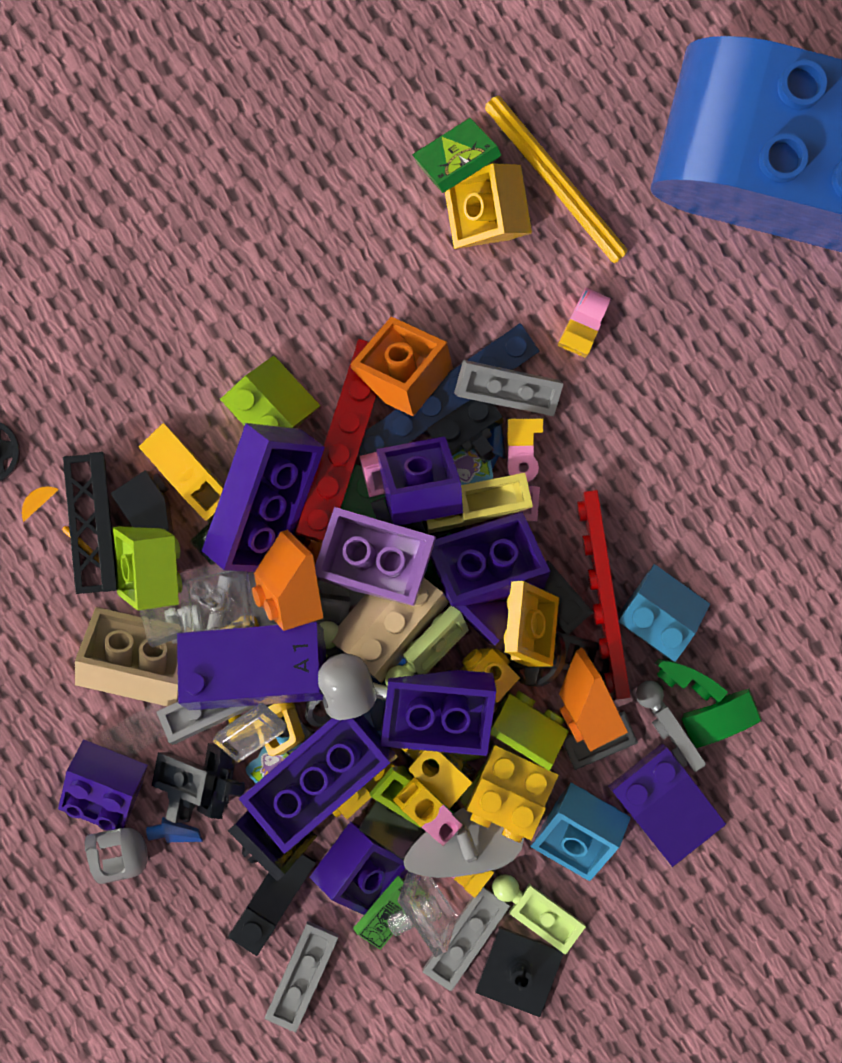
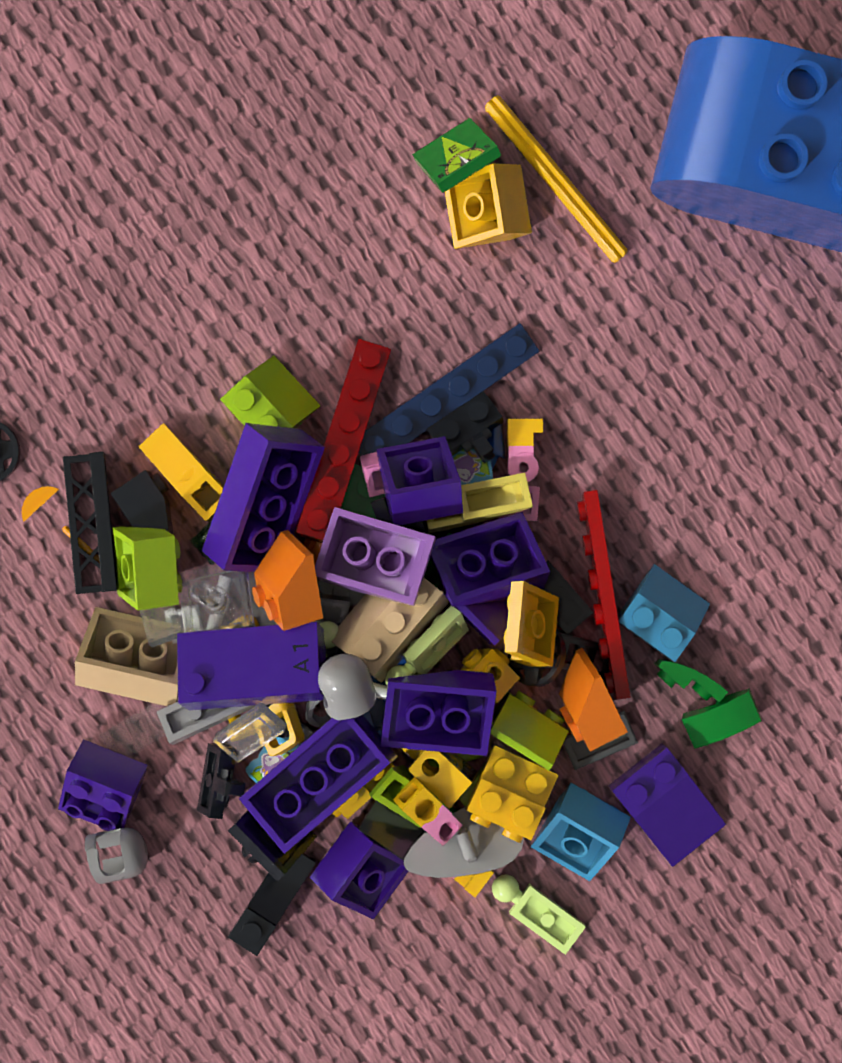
(173, 832): blue bar -> none
(185, 783): black hinge -> none
(301, 976): light grey plate -> none
(374, 925): bright green tile -> none
(403, 365): orange slope -> none
(425, 910): clear tile -> none
(468, 937): light grey plate -> none
(508, 388): light grey plate -> none
(519, 971): black tile -> none
(584, 323): leg -> none
(650, 695): light grey plate -> none

